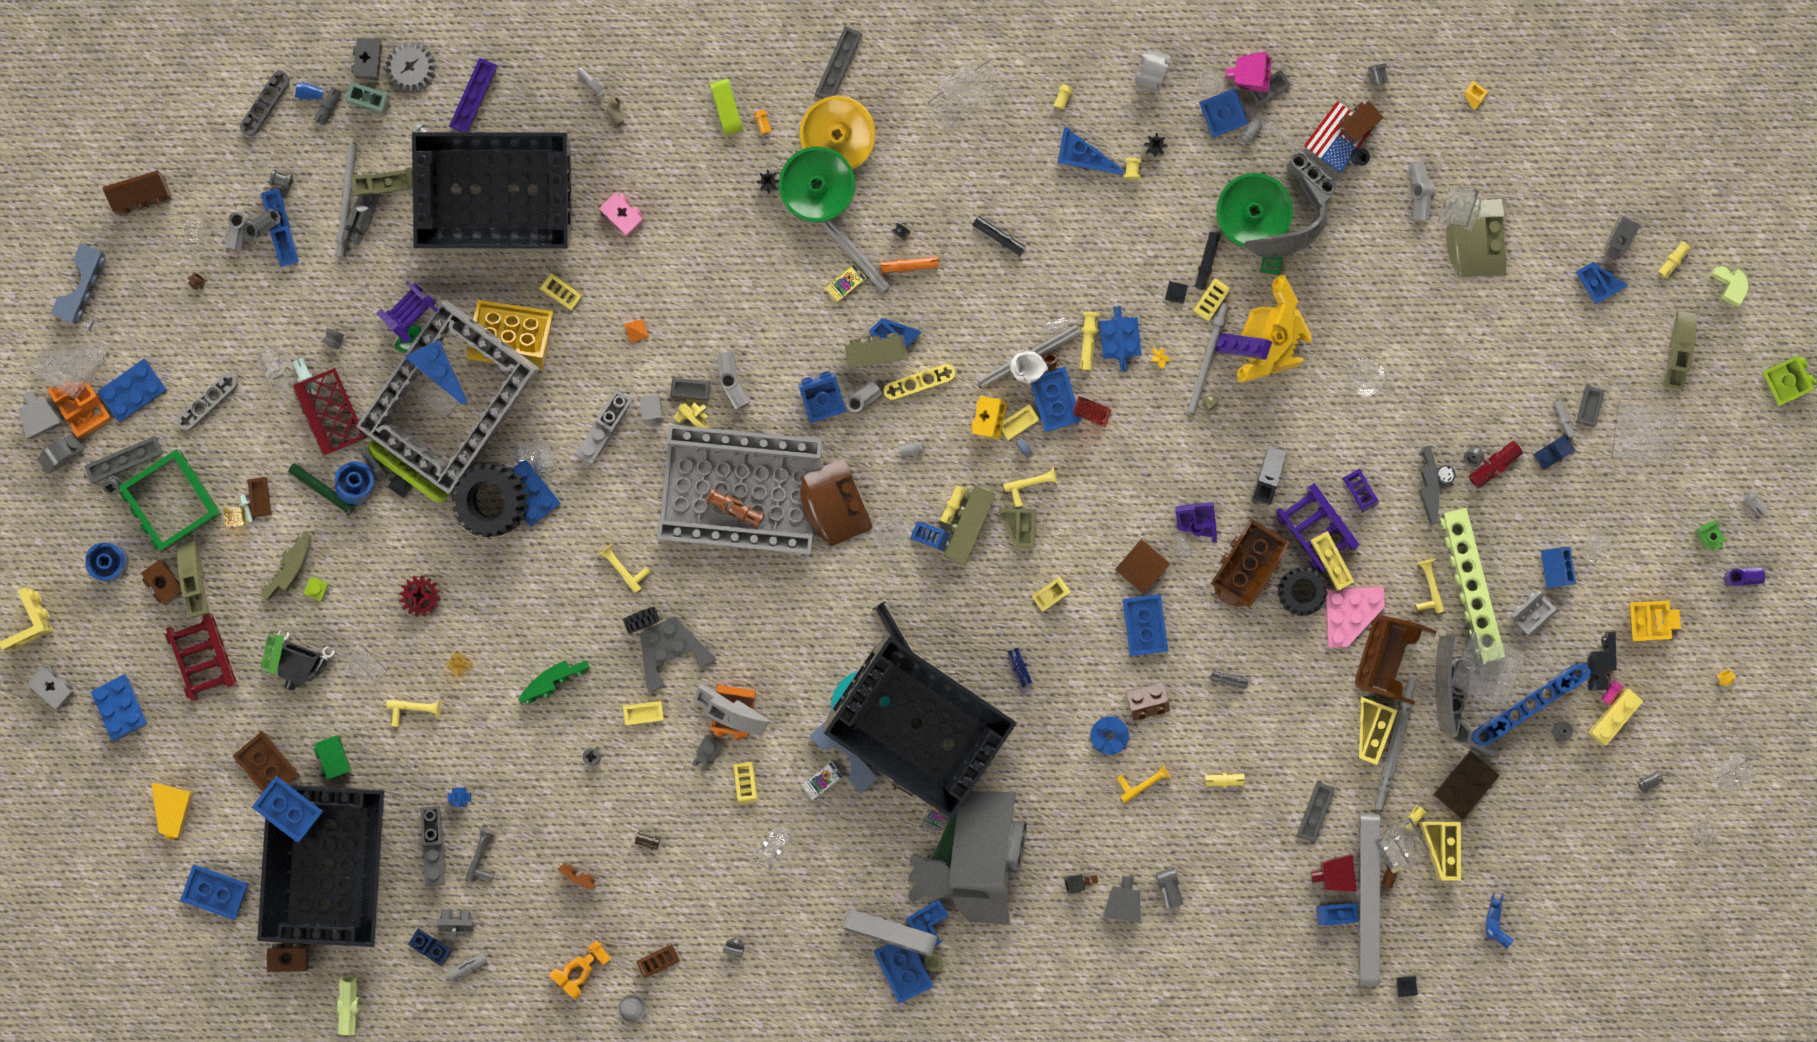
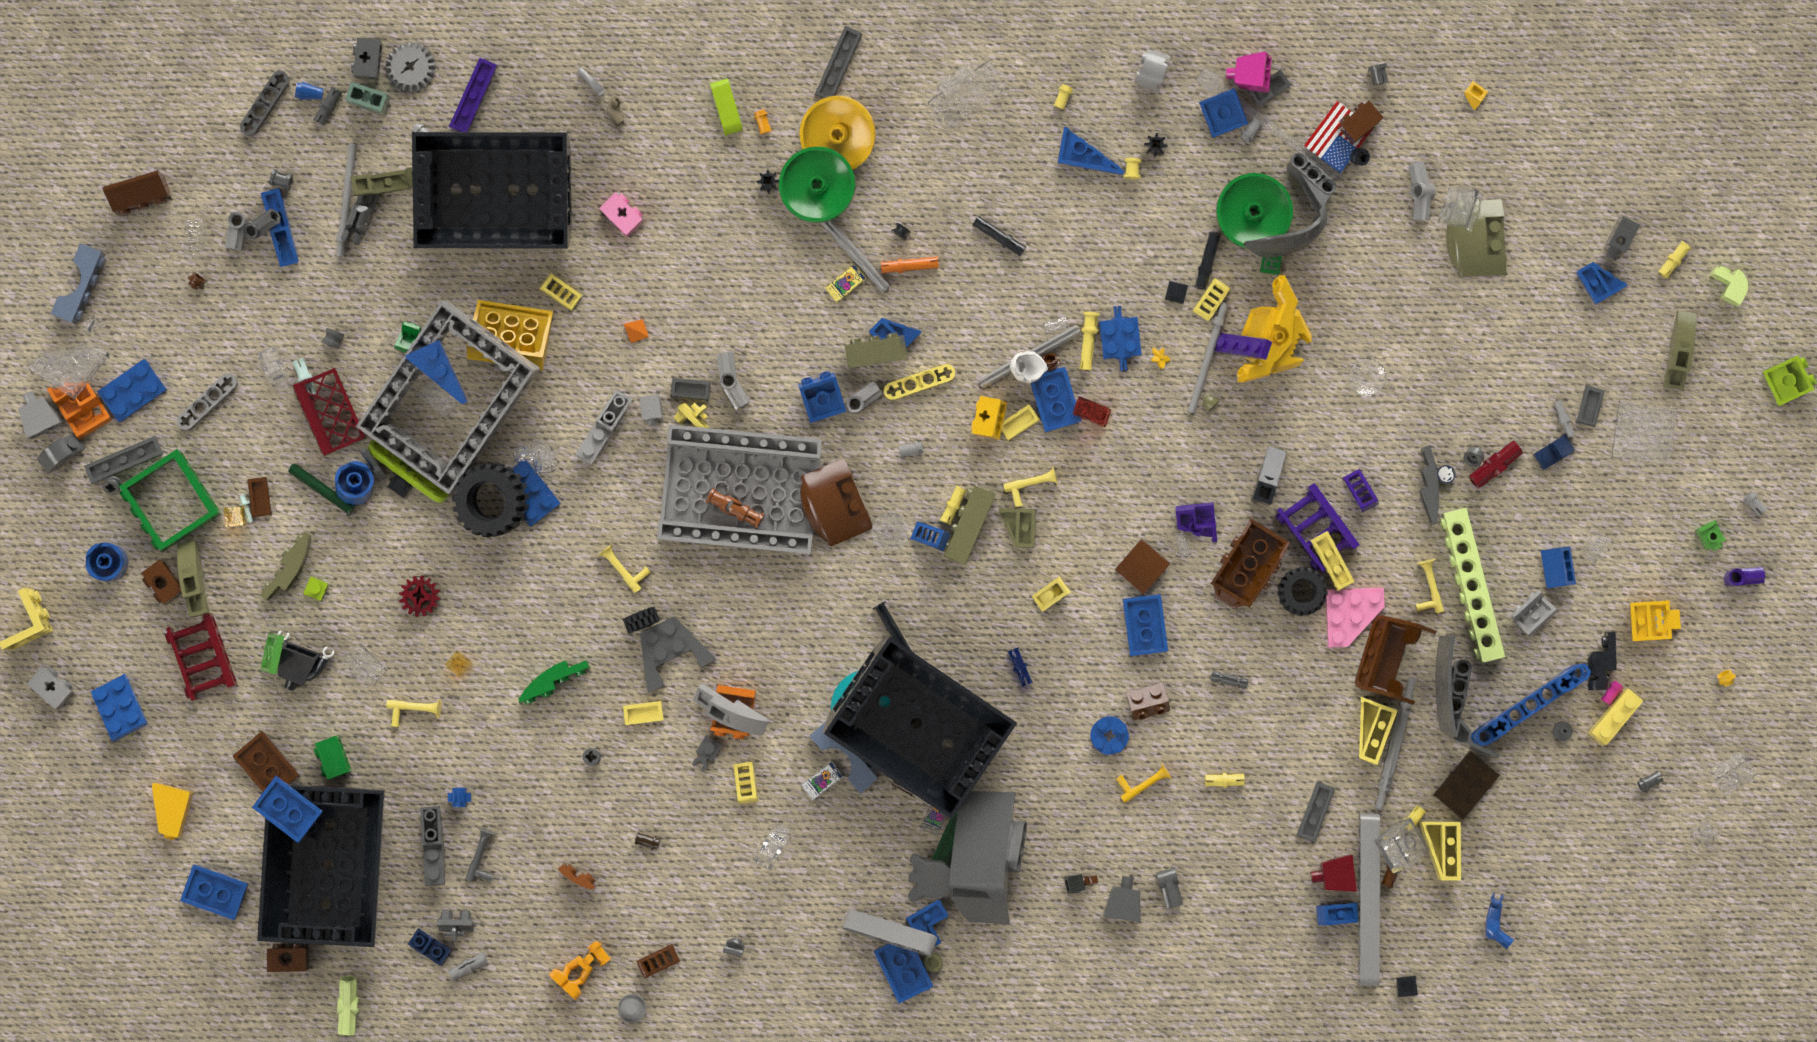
(407, 311): dark purple fence -> none
(1024, 448): sand blue tile -> none
(1488, 669): clear plate -> none

